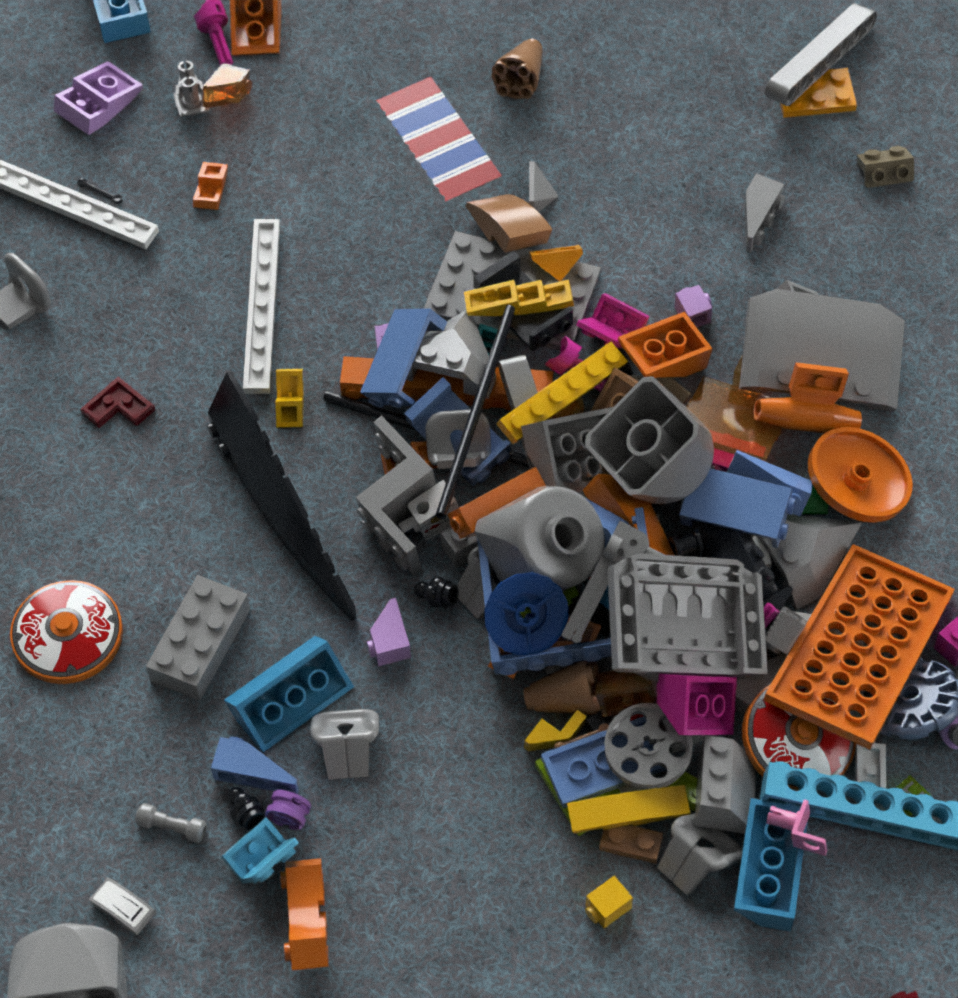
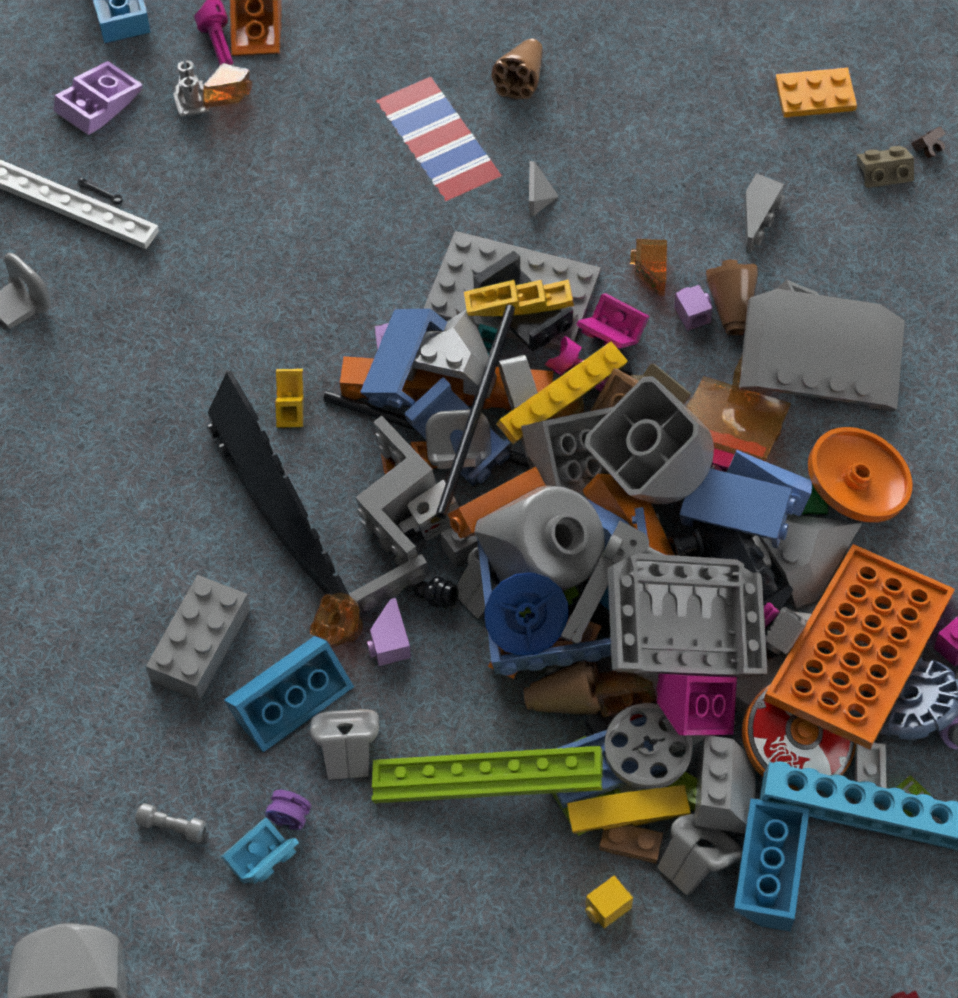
(66, 632): dish -> none
(117, 398): dark red tile -> none
(122, 905): slope -> none
(210, 185): orange slope -> none
(245, 765): medium blue slope -> none
(246, 809): black piece -> none
(261, 307): white plate -> none
(306, 923): orange brick -> none
(337, 619): none -> clear orange plate
(391, 583): none -> light grey plate
(487, 774): none -> lime plate
(510, 222): medium nougat slope -> none
(545, 735): yellow slope -> none
(557, 260): light orange slope -> none
(603, 727): medium nougat hinge -> none
(651, 263): none -> clear orange slope
(668, 348): orange slope -> none
(731, 289): none -> medium nougat cone
(796, 823): bright pink bracket -> none
(811, 402): orange plate -> none
(820, 54): beam -> none
(929, 140): none -> tile

